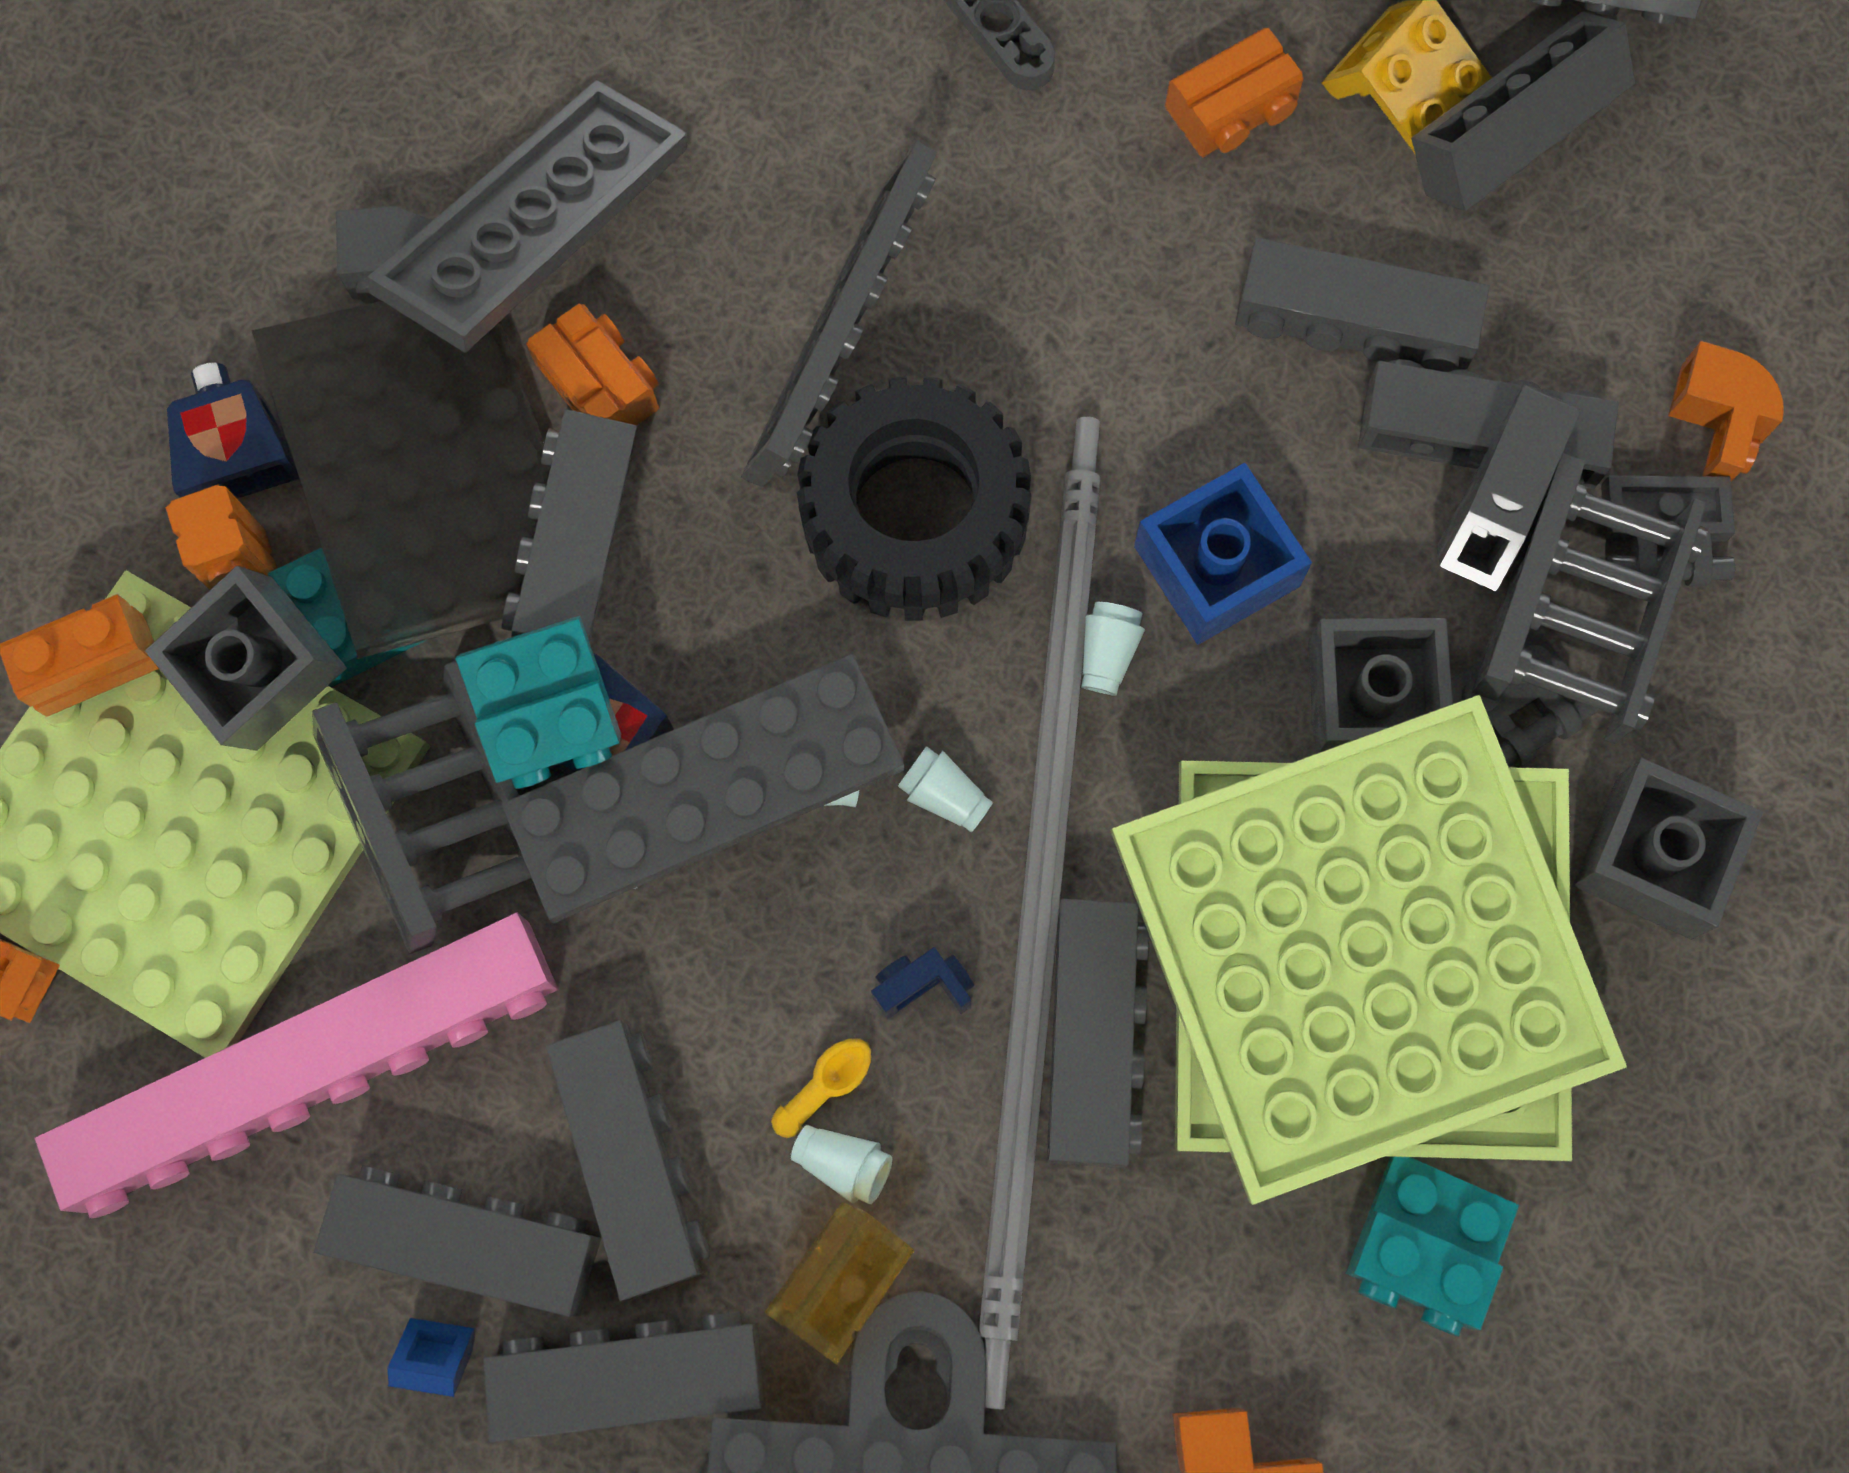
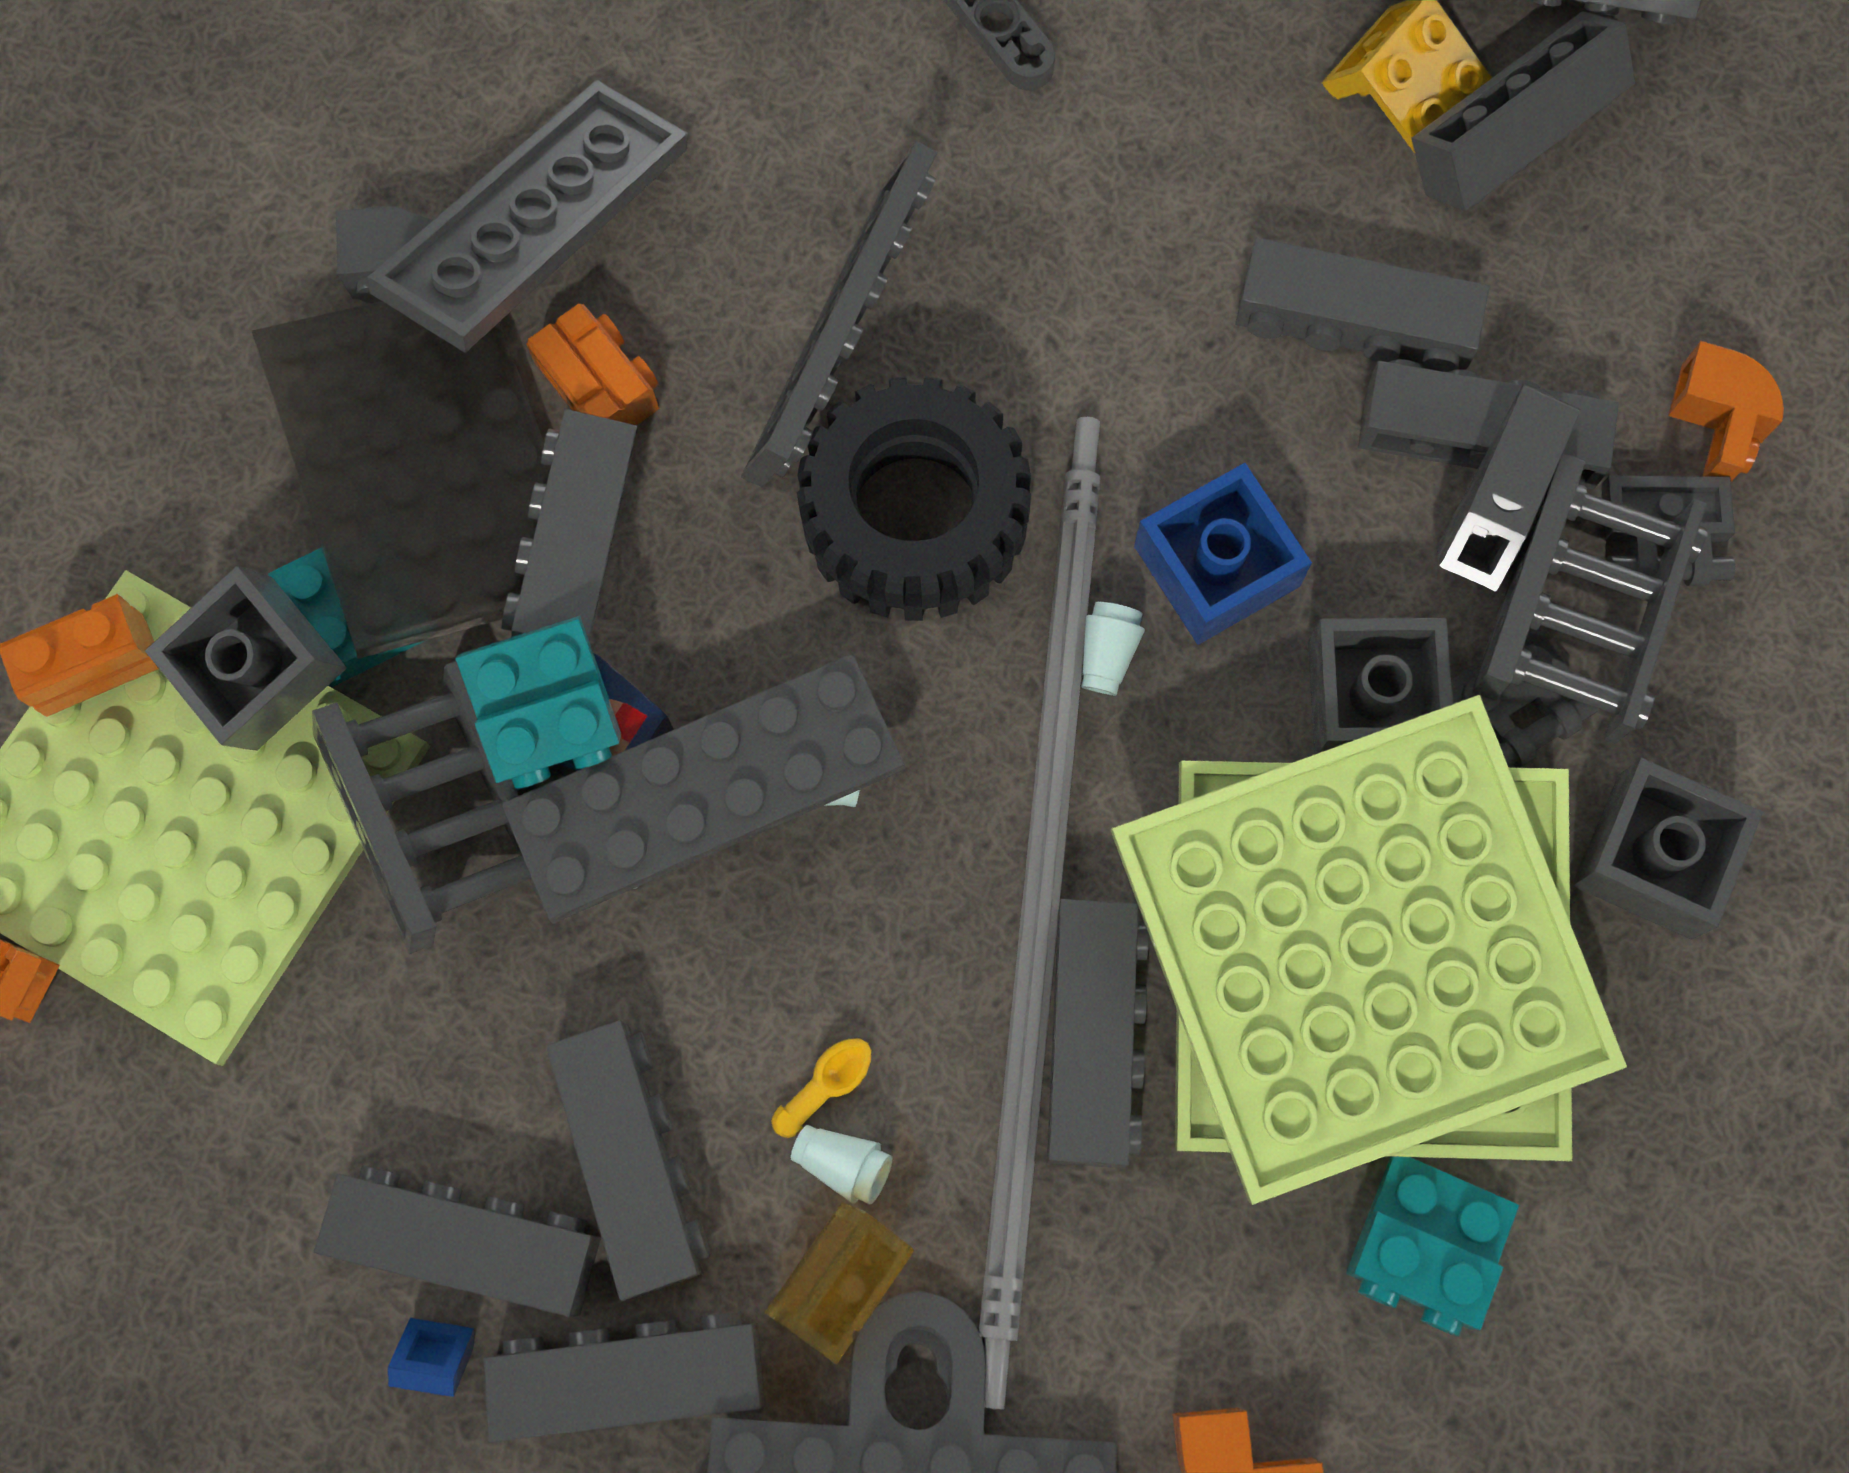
(218, 535): orange brick -> none
(225, 437): dark blue torso -> none
(295, 1066): bright pink brick -> none
(907, 981): dark blue bracket -> none
(945, 790): light aqua cone -> none
(1235, 93): orange brick -> none

